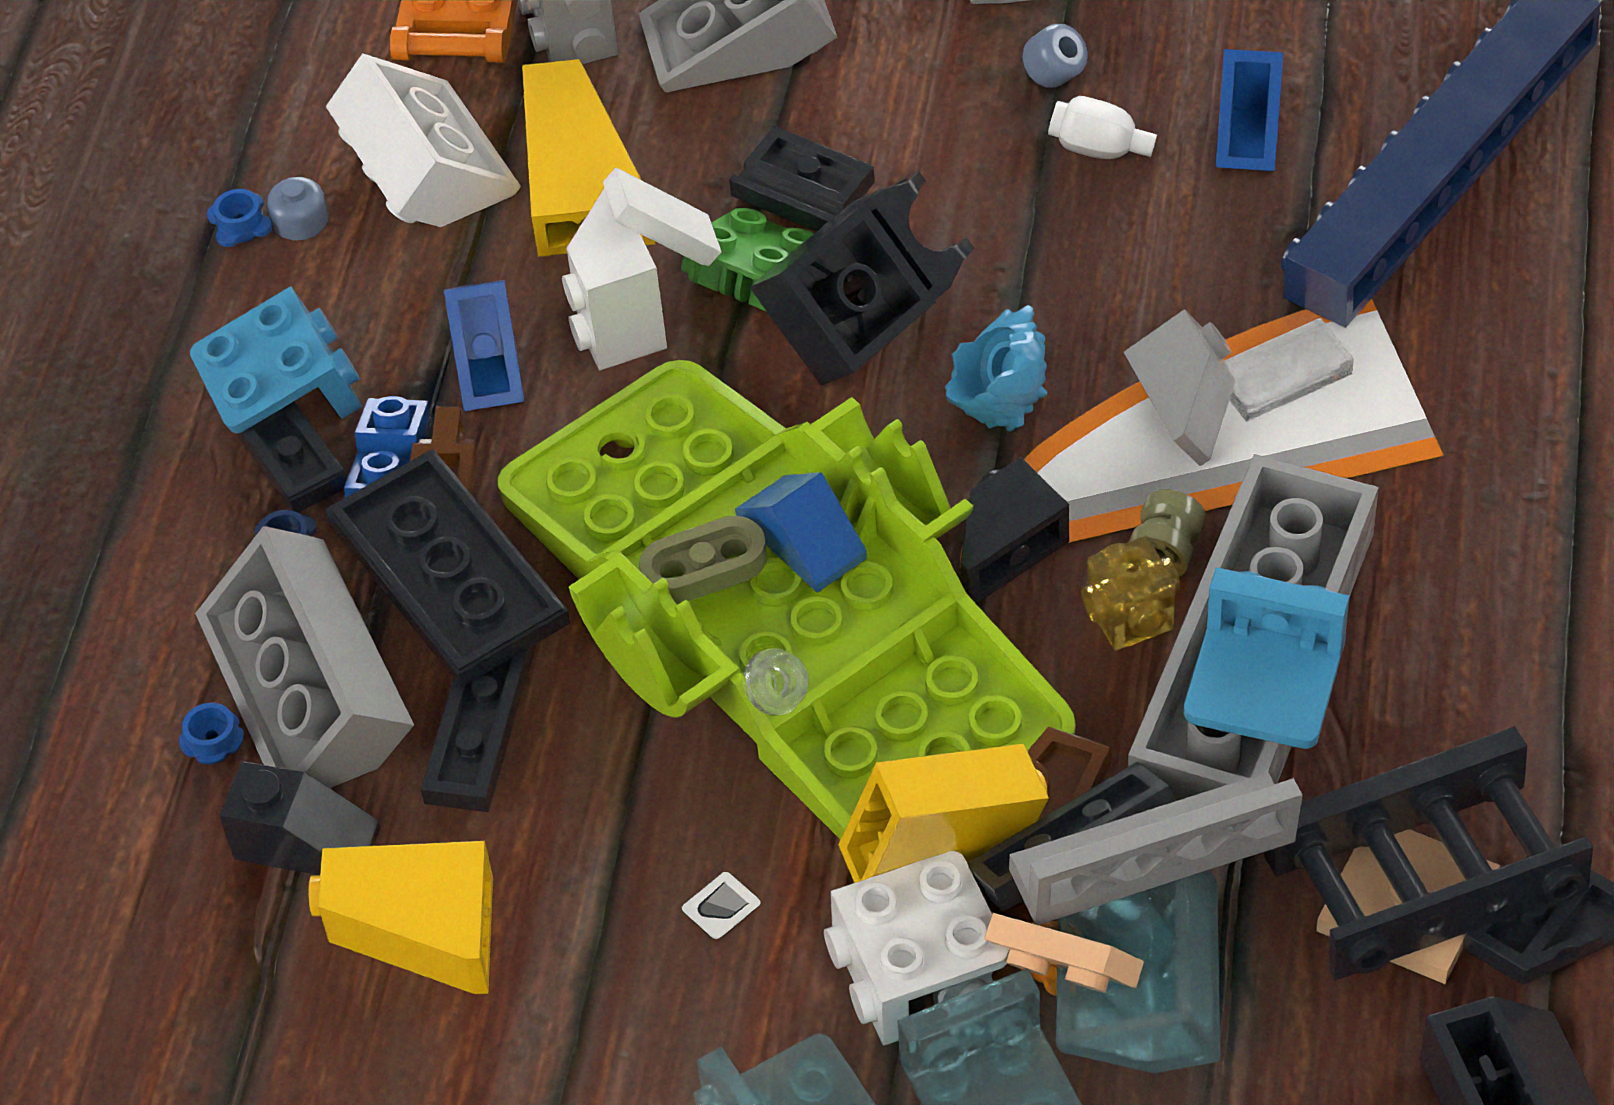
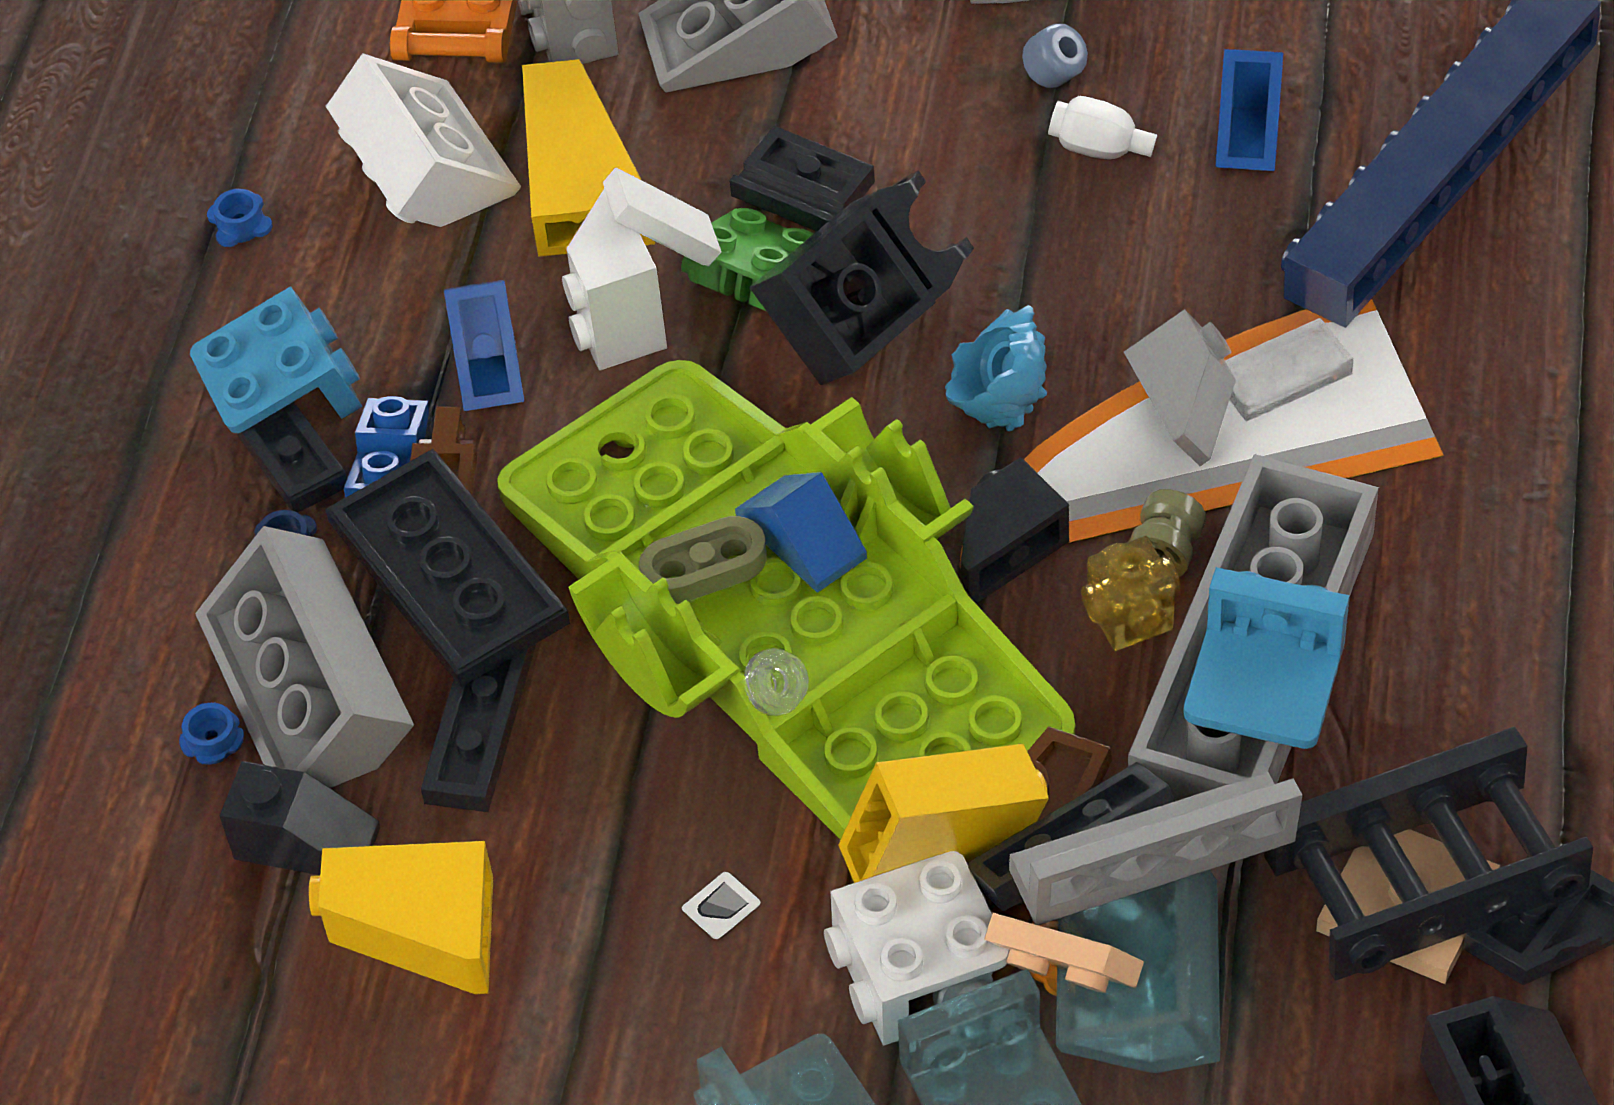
(297, 208): sand blue piece -> none

